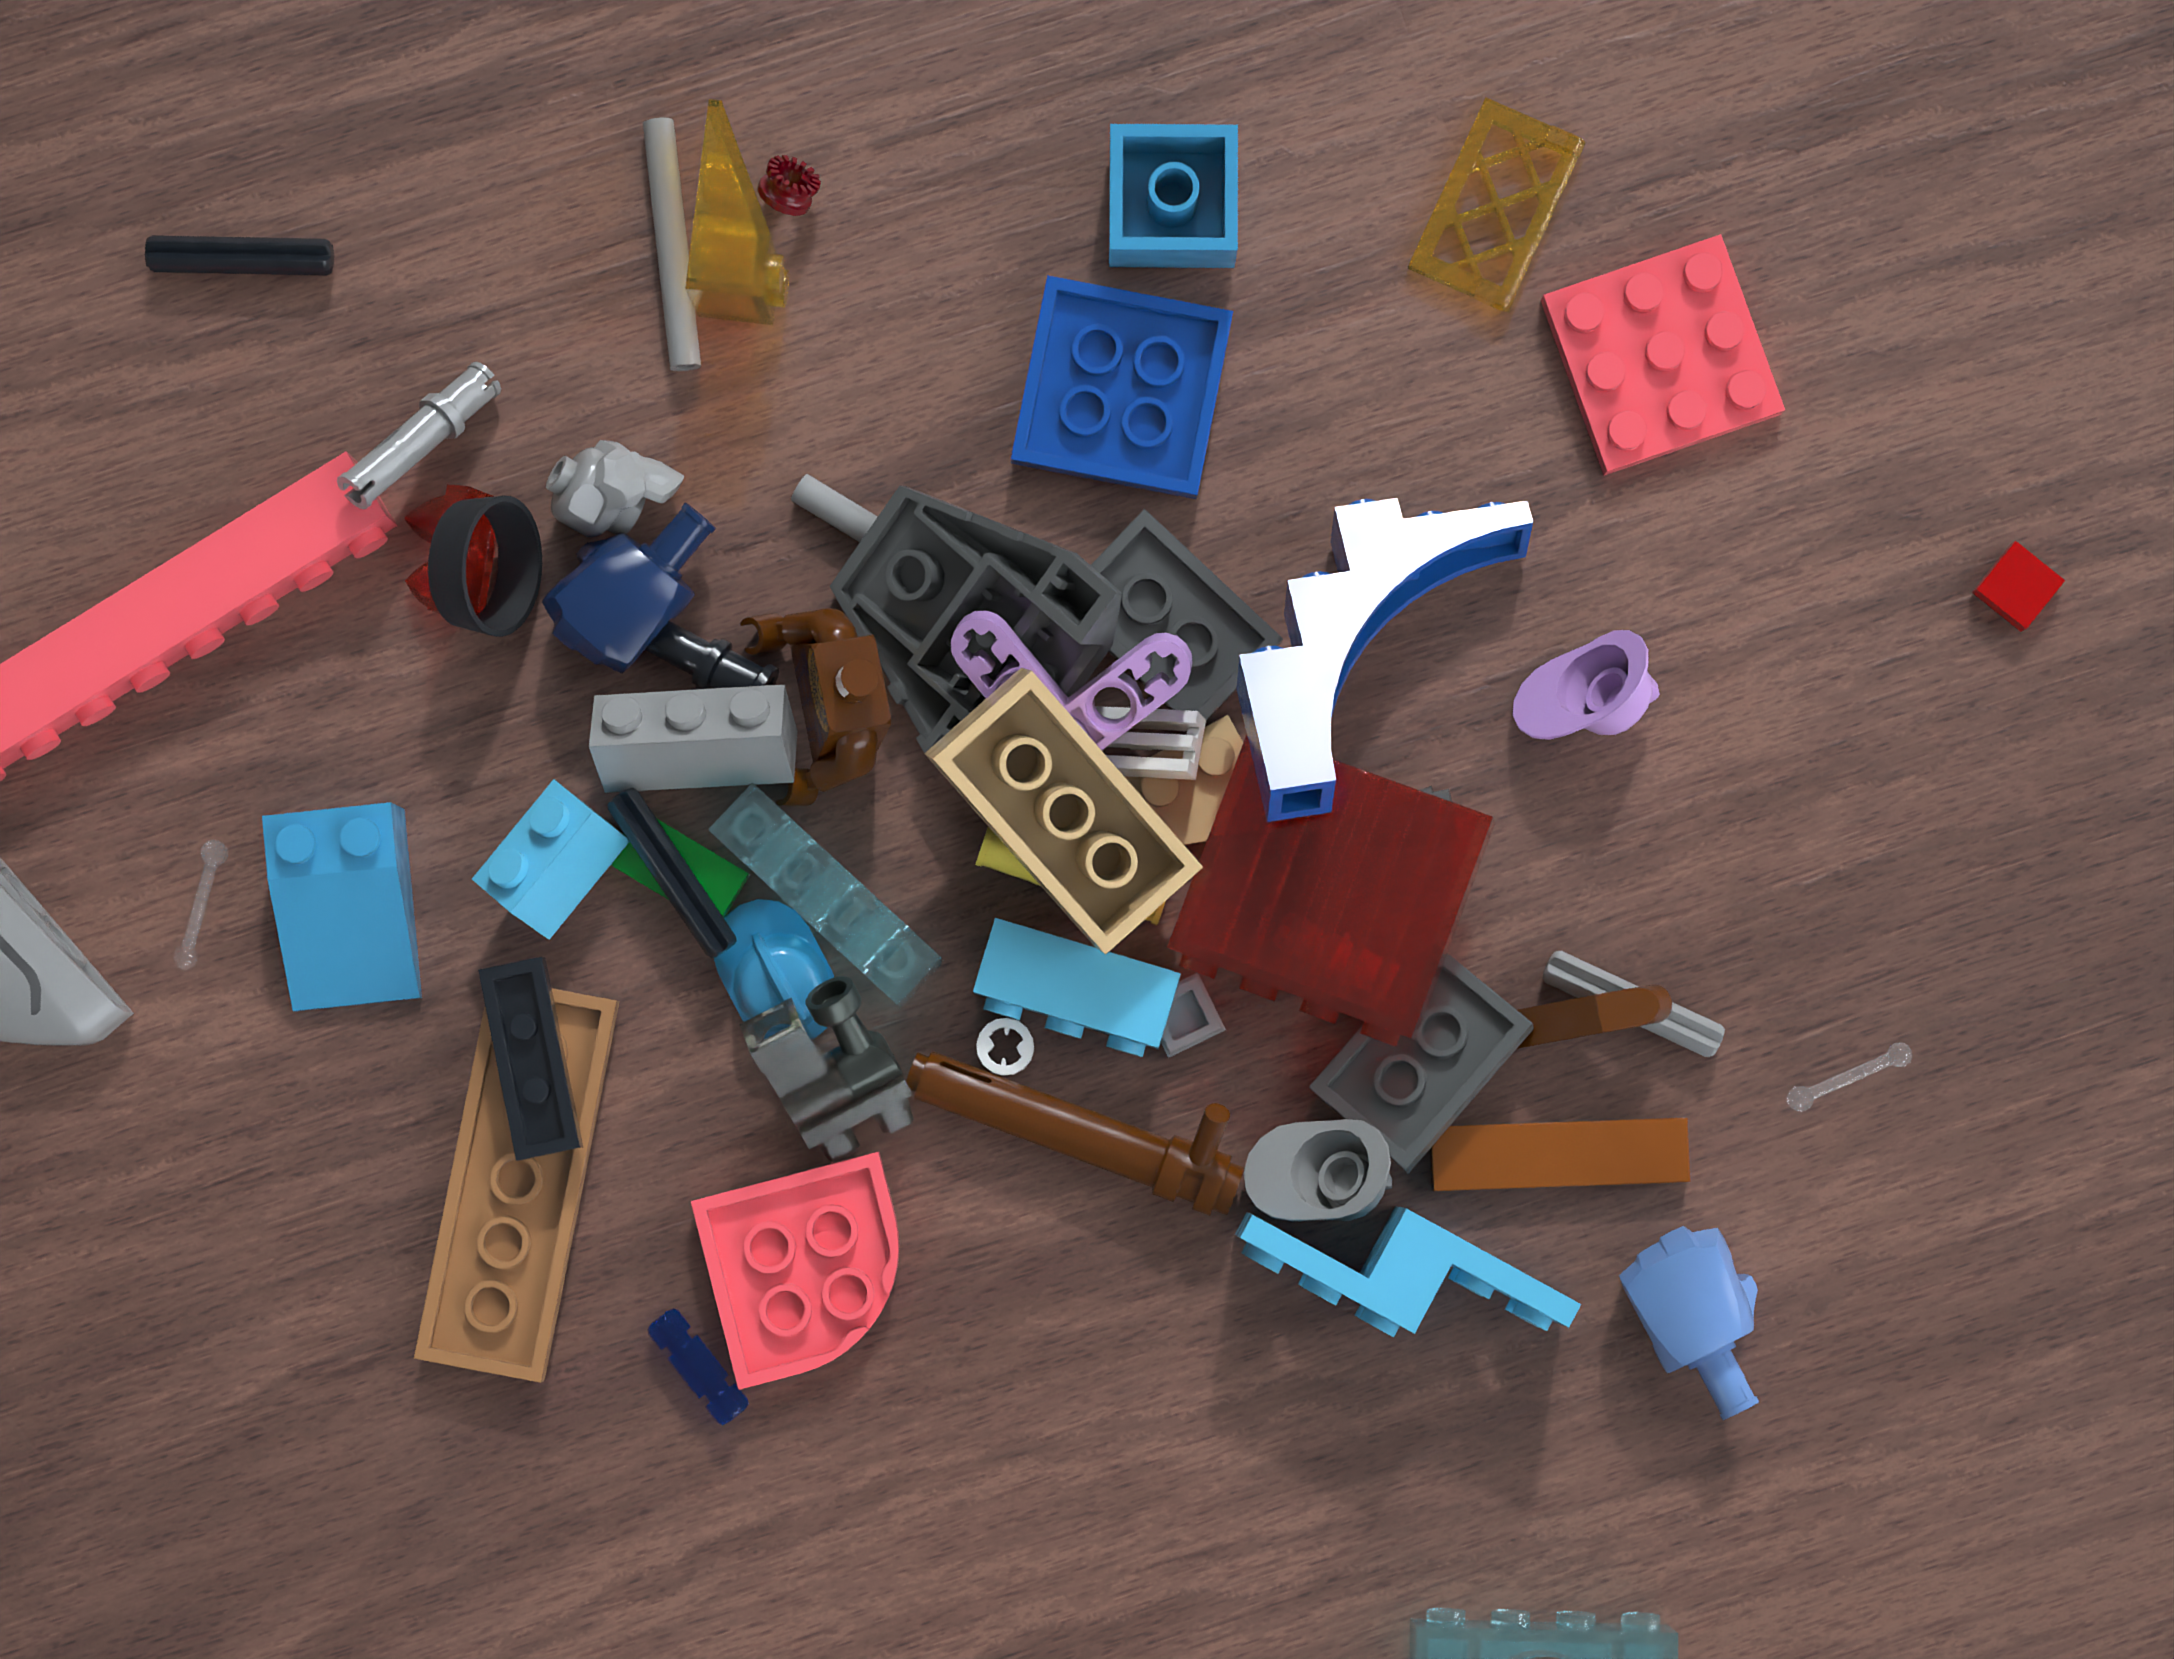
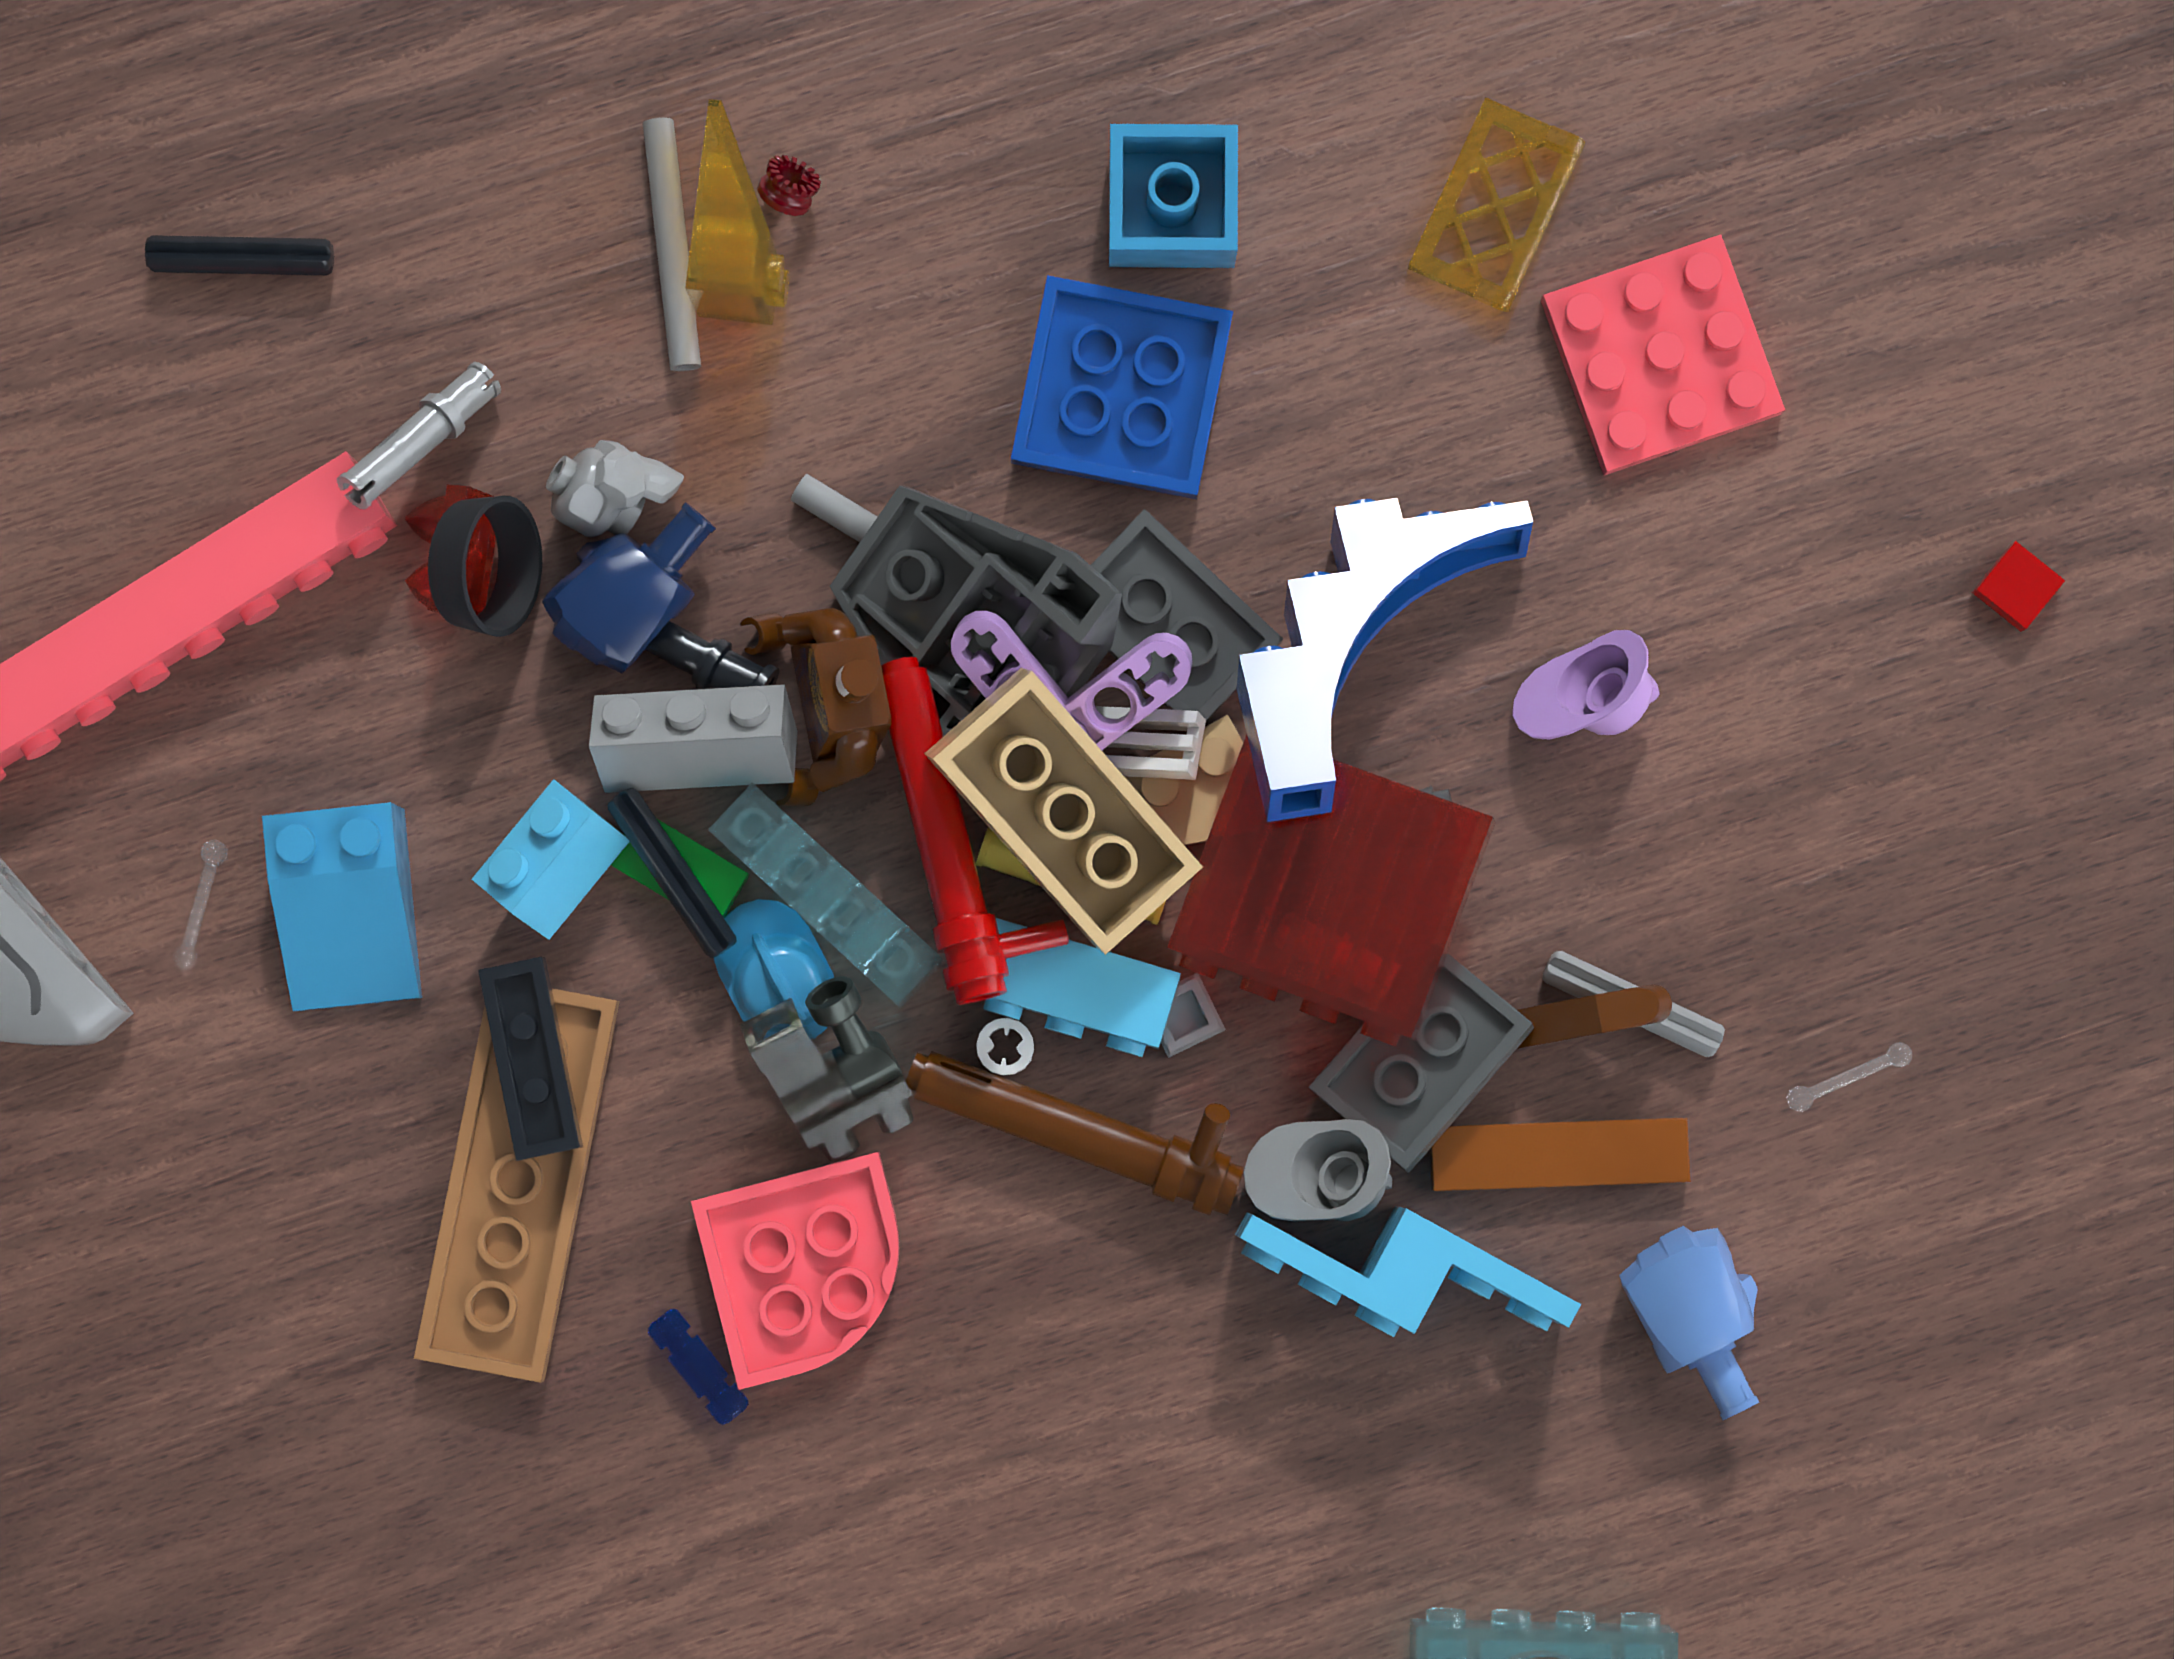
(964, 928): none -> red cylinder

